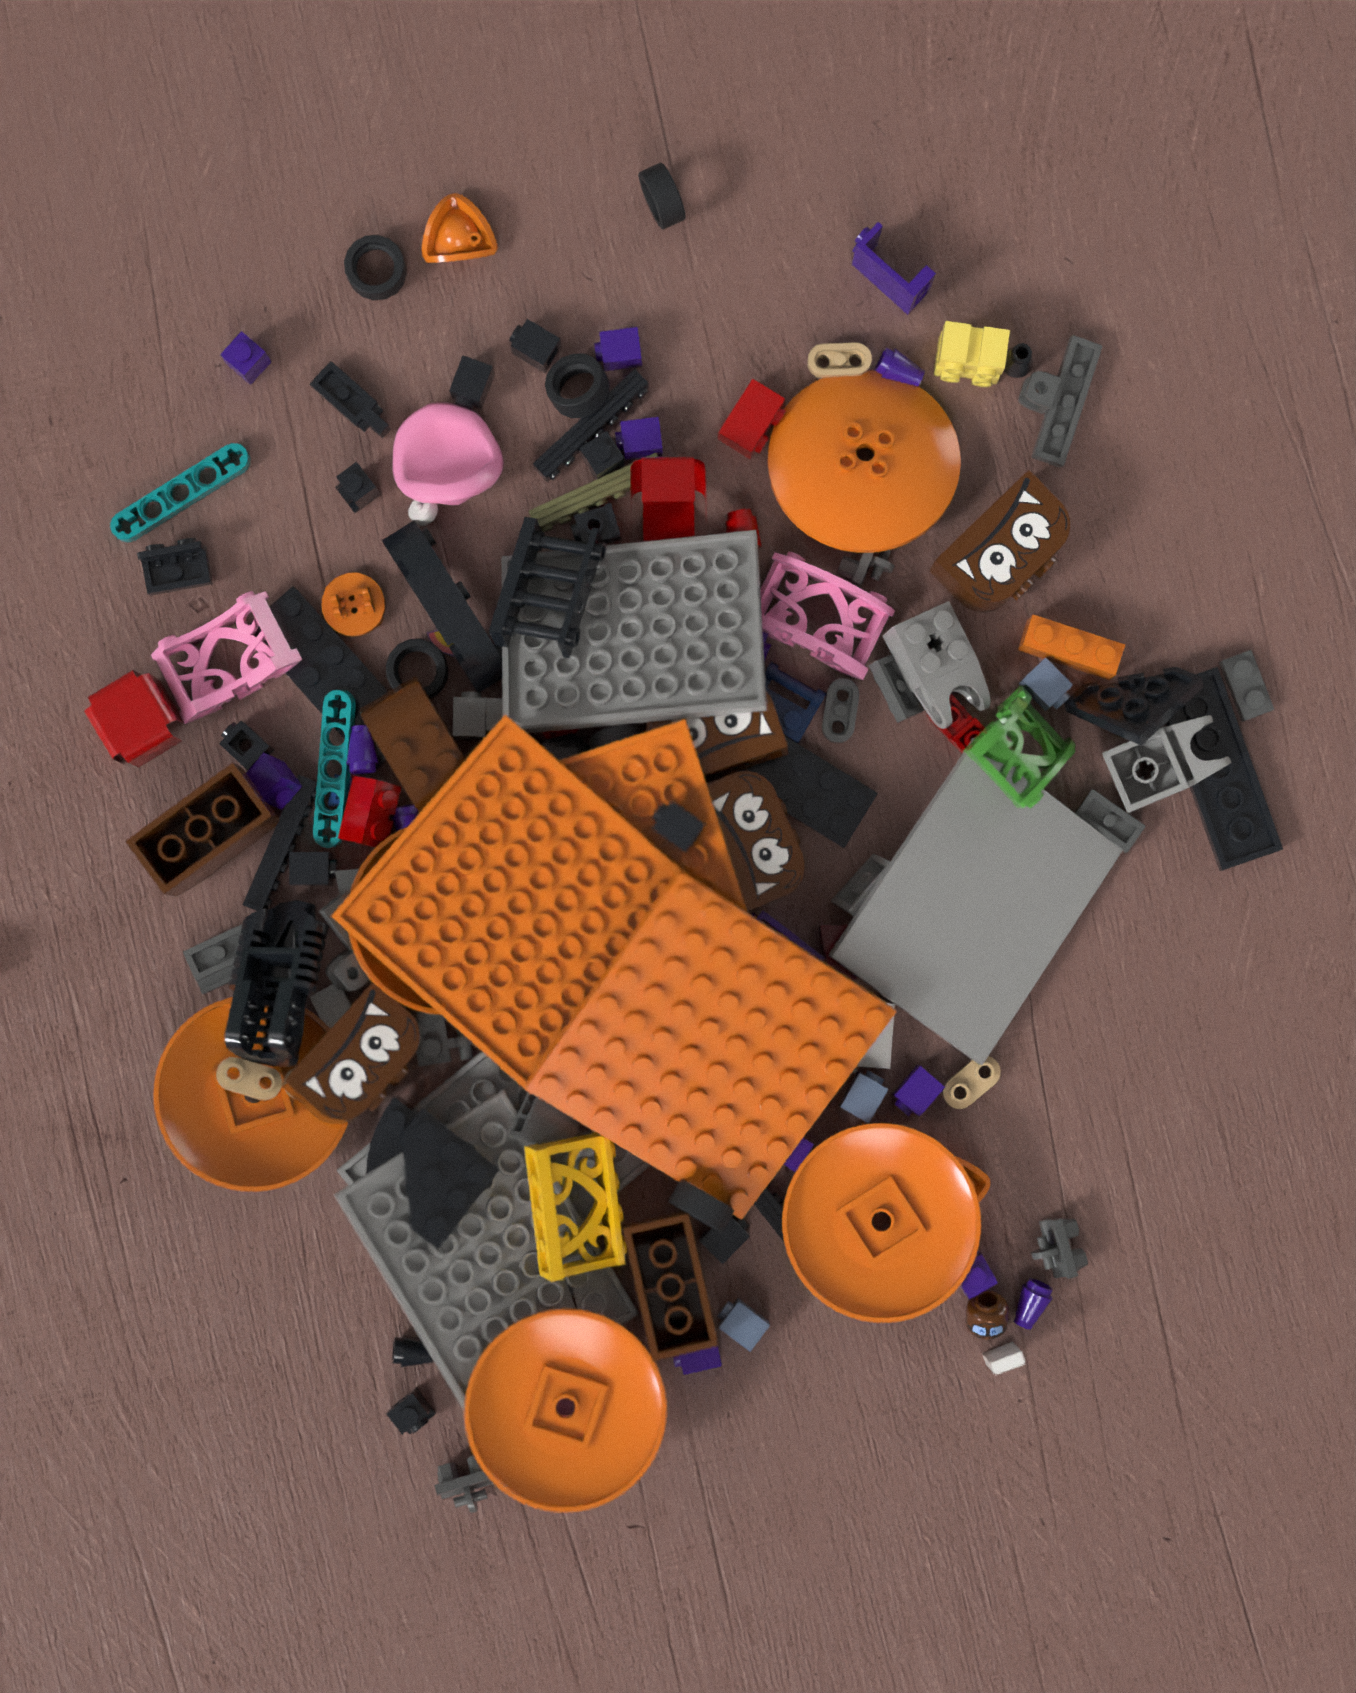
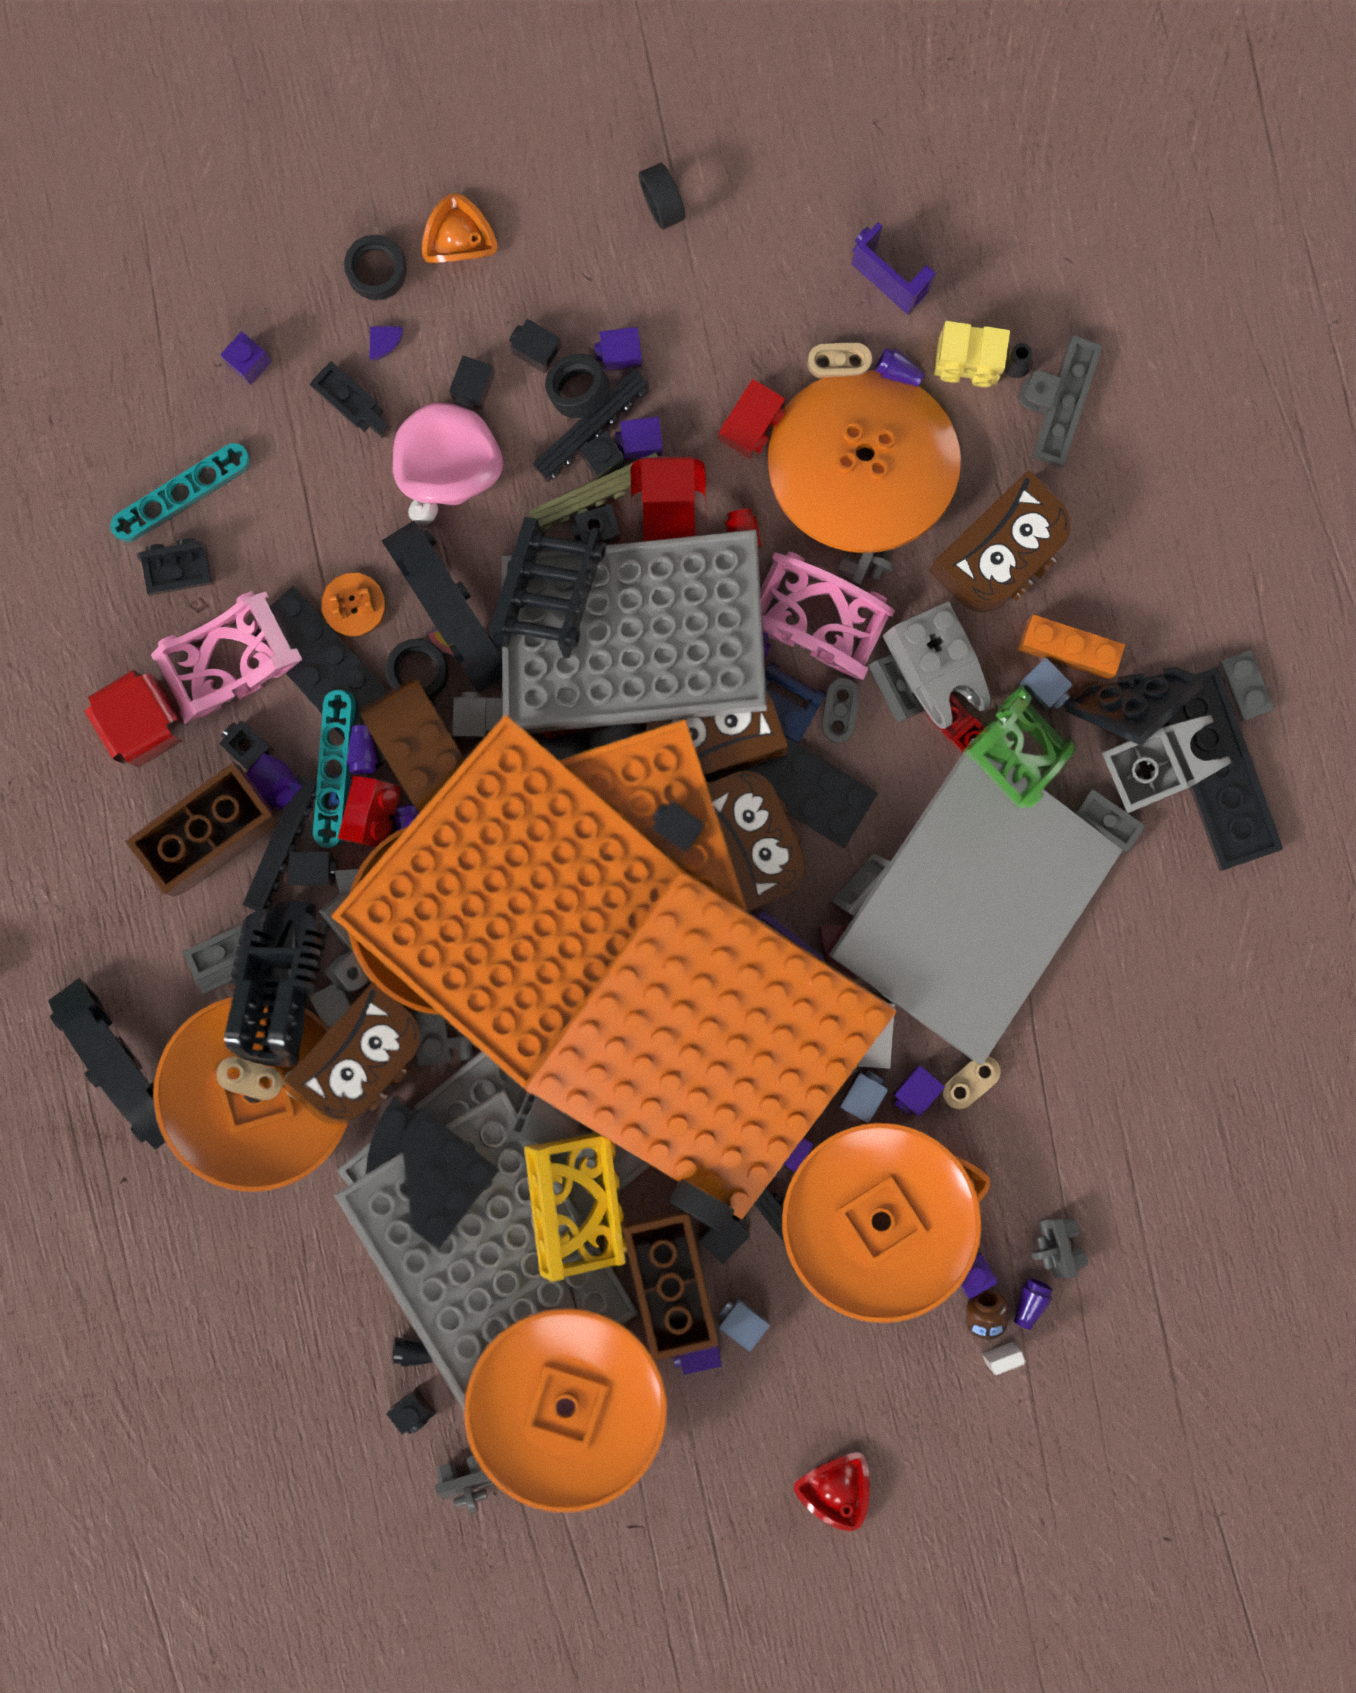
(107, 1058): none -> black brick
(356, 487): black brick -> none
(383, 340): none -> dark purple tile
(837, 1491): none -> red hat

